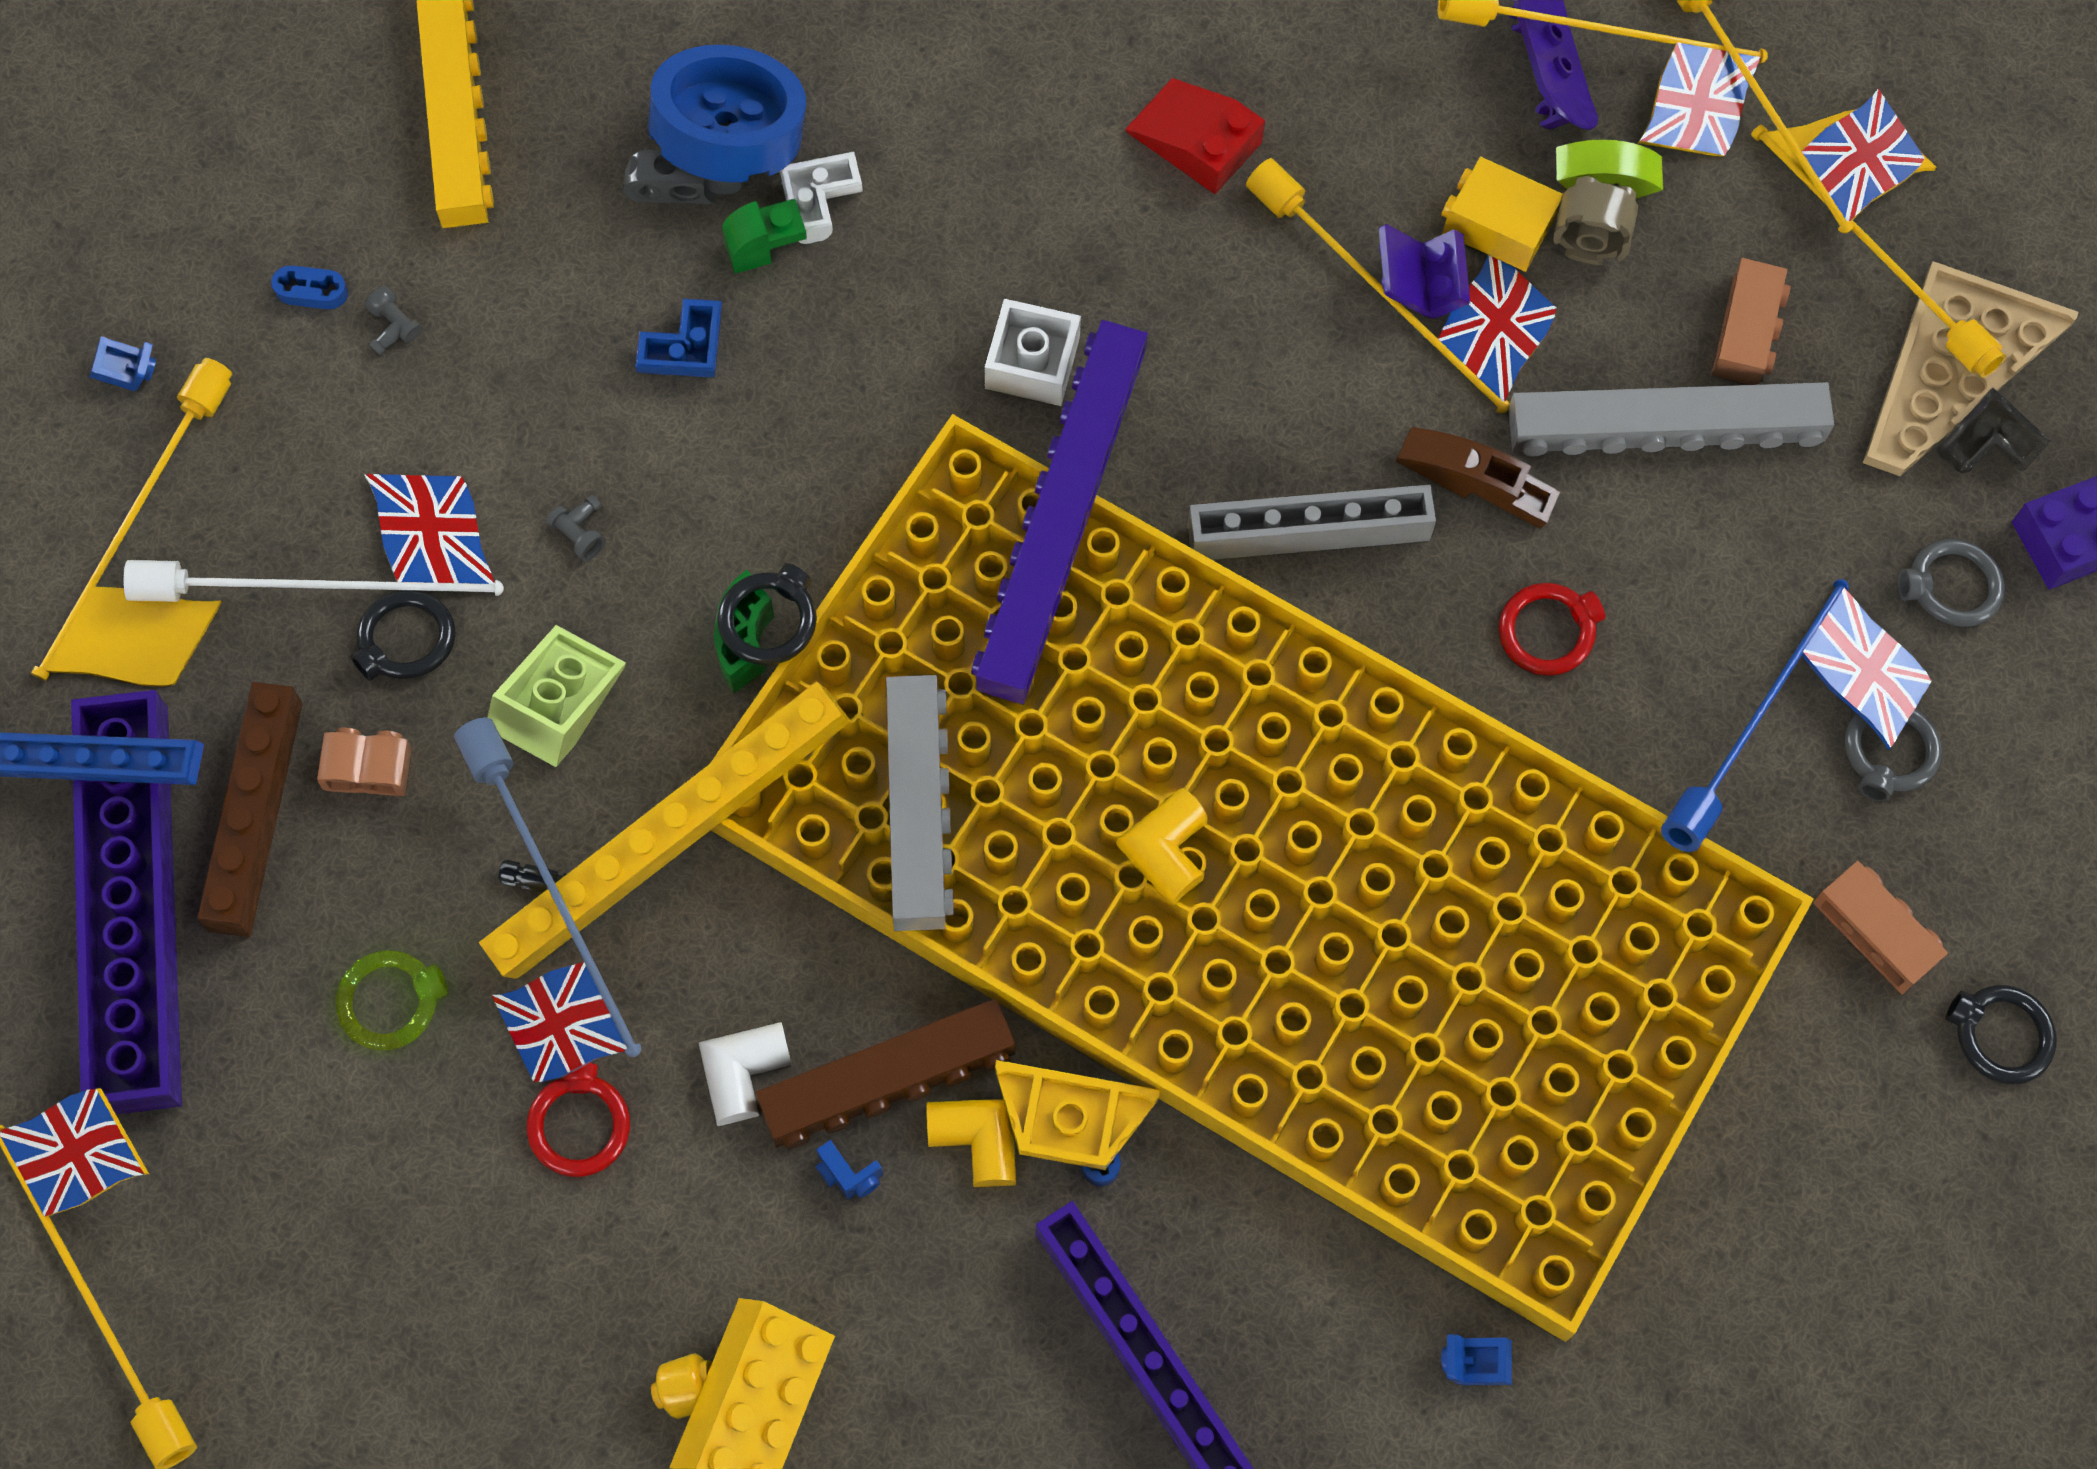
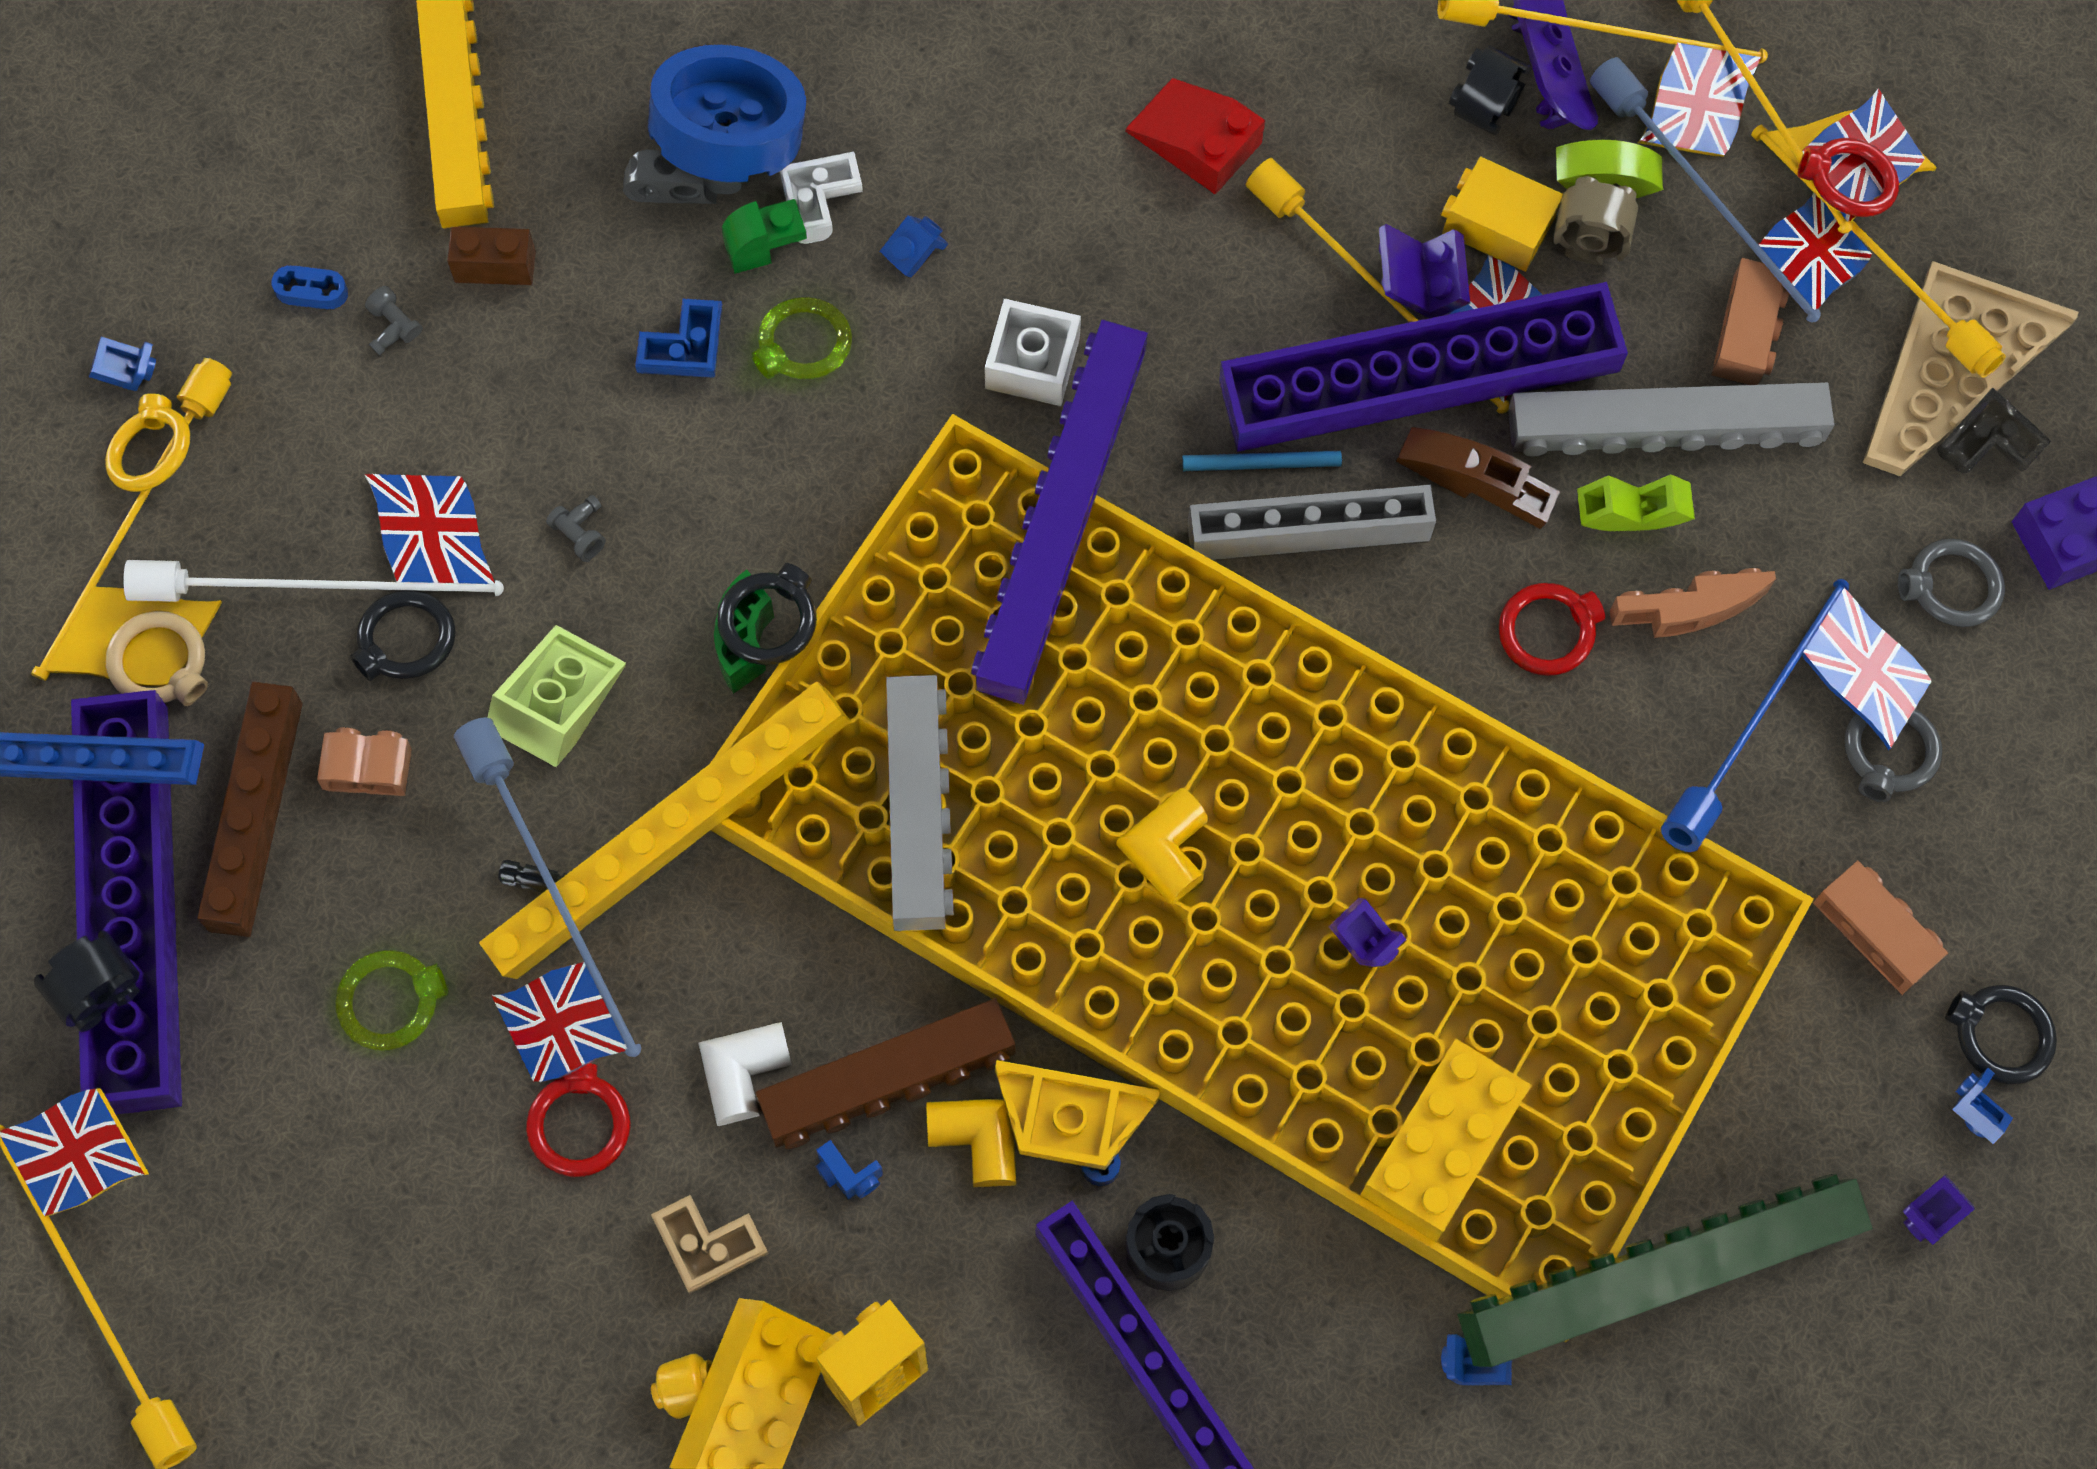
(88, 980): none -> black brick
(153, 413): none -> yellow piece
(186, 683): none -> tan piece
(491, 255): none -> reddish brown brick
(704, 1255): none -> tan brick
(771, 358): none -> clear neon green piece
(872, 1361): none -> yellow brick
(913, 244): none -> blue bracket
(1179, 1221): none -> black brick
(1261, 460): none -> dark azure bar
(1367, 935): none -> dark purple bracket
(1422, 366): none -> dark purple brick
(1445, 1140): none -> yellow brick
(1489, 89): none -> black brick
(1624, 507): none -> lime brick
(1662, 1271): none -> dark green brick
(1707, 602): none -> nougat slope
(1800, 250): none -> flag
(1817, 164): none -> red piece
(1937, 1211): none -> dark purple bracket
(1981, 1113): none -> blue bracket

